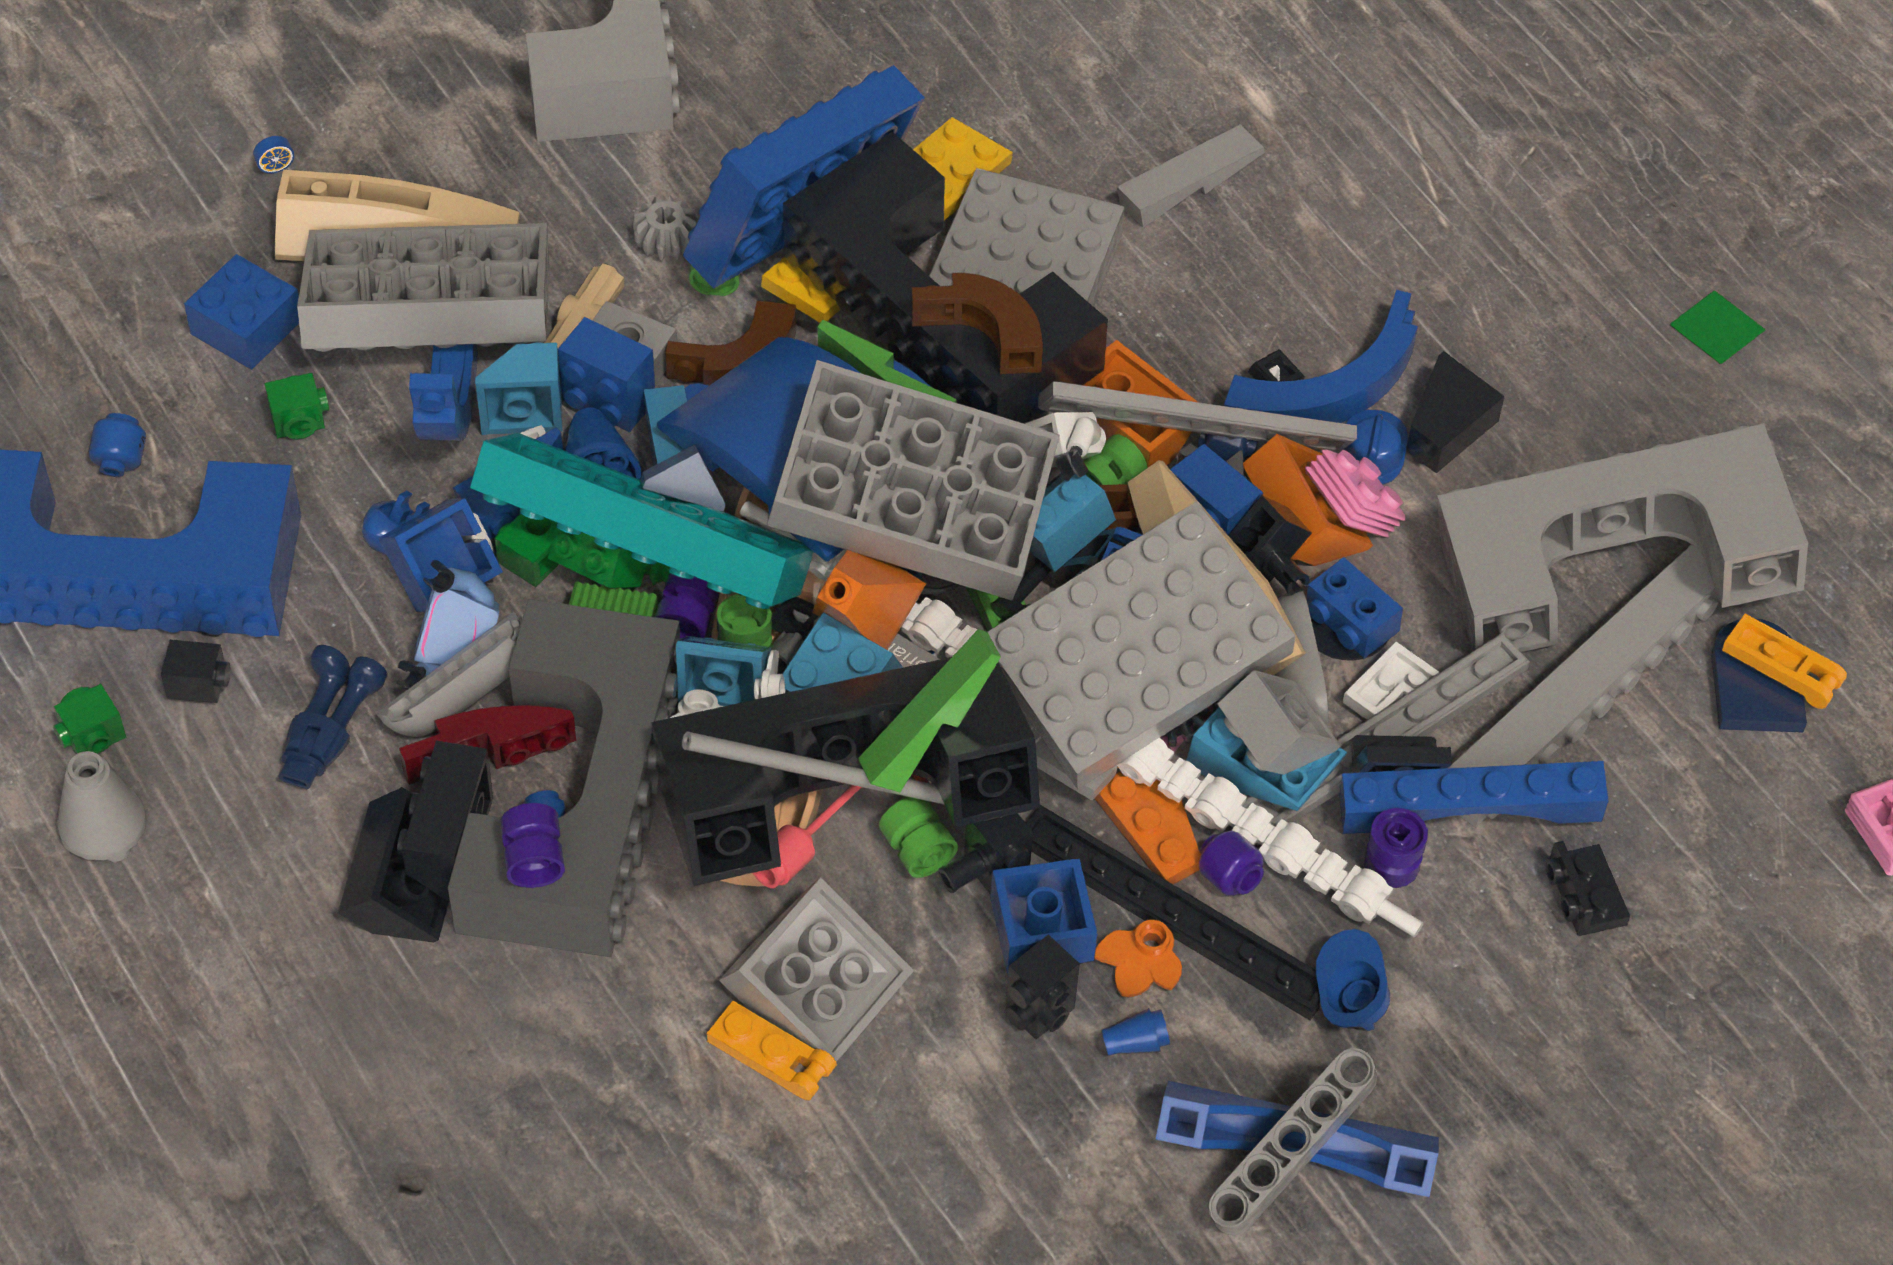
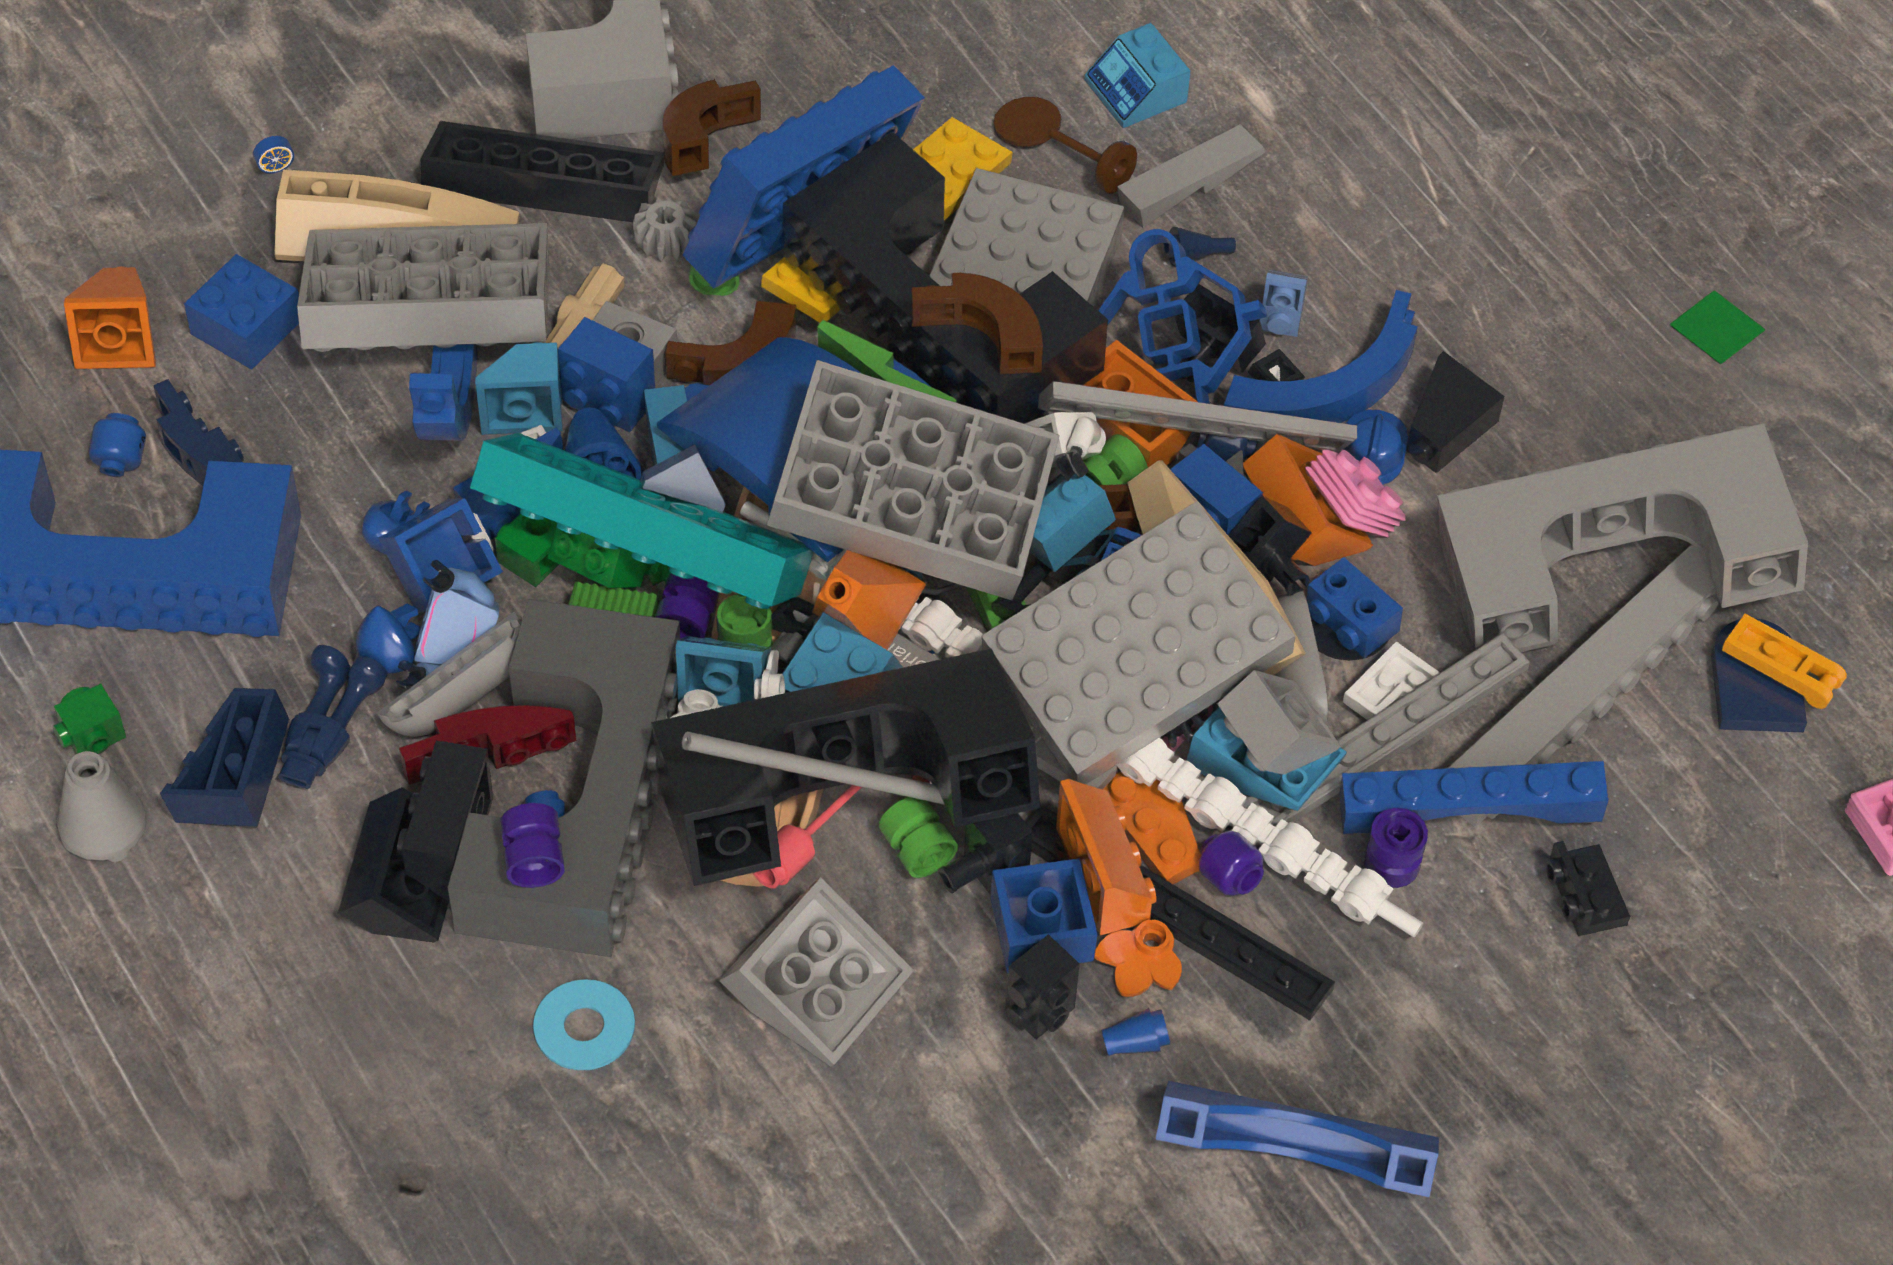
(110, 322): none -> orange slope
(188, 438): none -> dark blue slope
(194, 671): black brick -> none
(233, 764): none -> dark blue wedge
(296, 406): green brick -> none
(388, 636): none -> blue piece
(541, 171): none -> black arch
(590, 1054): none -> medium azure gear
(700, 112): none -> reddish brown arch
(770, 1050): light orange plate -> none
(943, 700): bright green slope -> none
(1037, 120): none -> reddish brown piece
(1110, 863): none -> orange slope
(1139, 76): none -> dark azure slope
(1189, 275): none -> blue piece
(1198, 244): none -> dark blue cone
(1217, 327): none -> black brick
(1283, 302): none -> medium blue slope
(1297, 1119): light grey beam -> none
(1352, 980): blue piece -> none
(1397, 753): black bracket -> none

